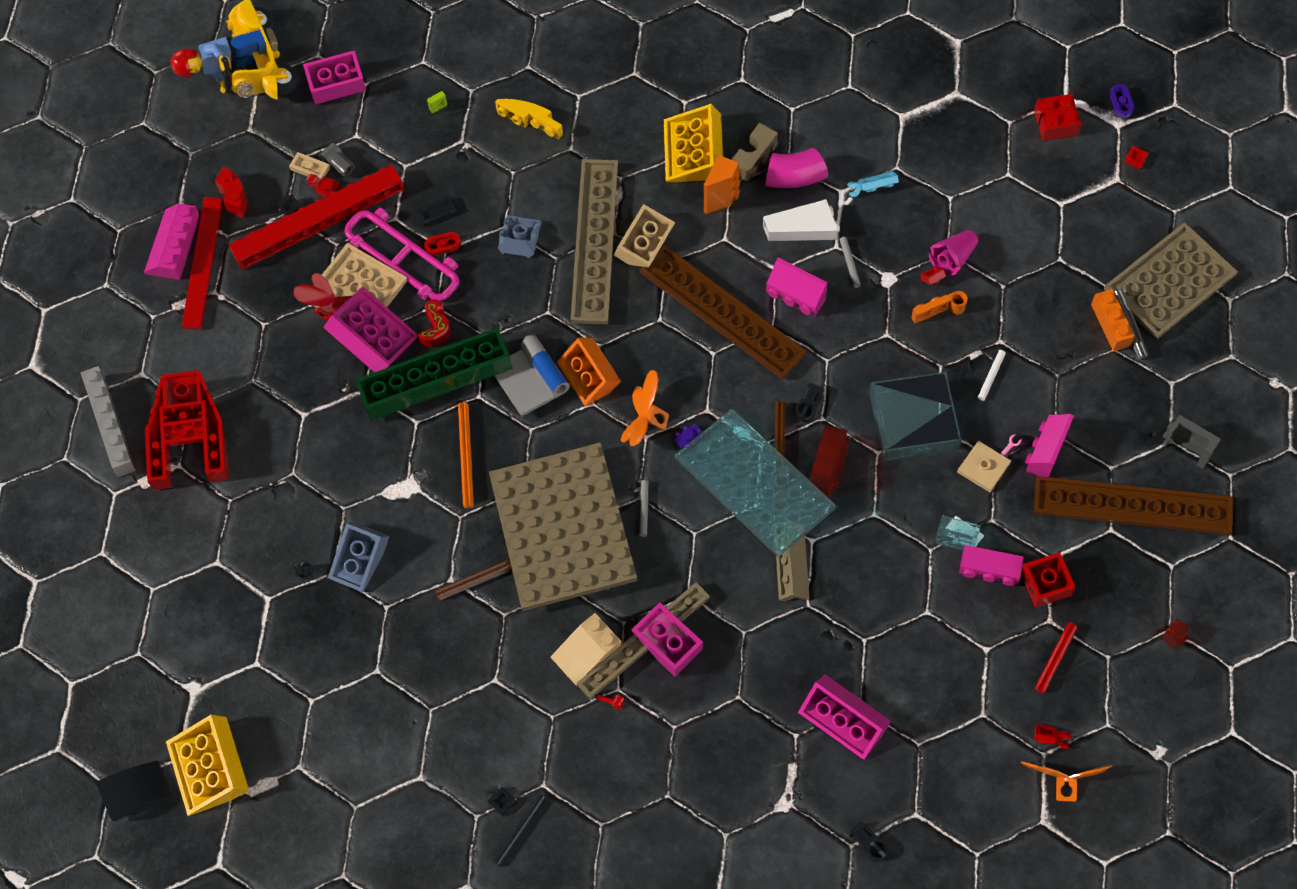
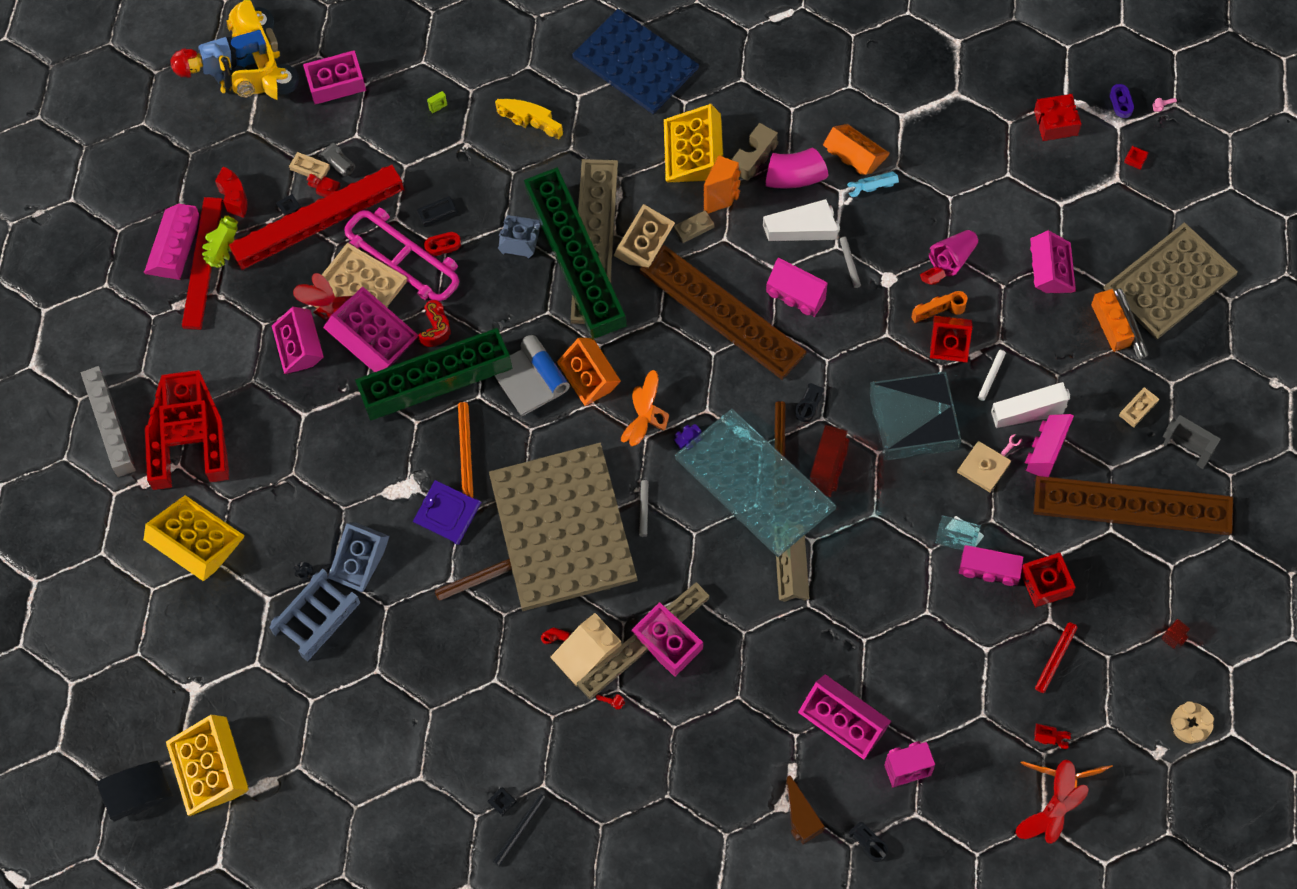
(192, 537): none -> yellow slope
(219, 242): none -> lime plant
(297, 340): none -> dark pink slope
(320, 632): none -> sand blue fence
(450, 513): none -> dark purple container
(554, 634): none -> red arm
(575, 253): none -> dark green brick
(635, 61): none -> dark blue plate
(694, 226): none -> dark tan plate
(804, 820): none -> reddish brown slope
(855, 149): none -> orange slope
(909, 763): none -> dark pink brick
(951, 338): none -> red slope
(1031, 406): none -> white slope
(1052, 263): none -> dark pink slope
(1064, 799): none -> red piece
(1139, 407): none -> tan plate
(1159, 104): none -> bright pink hand
(1196, 733): none -> tan plate

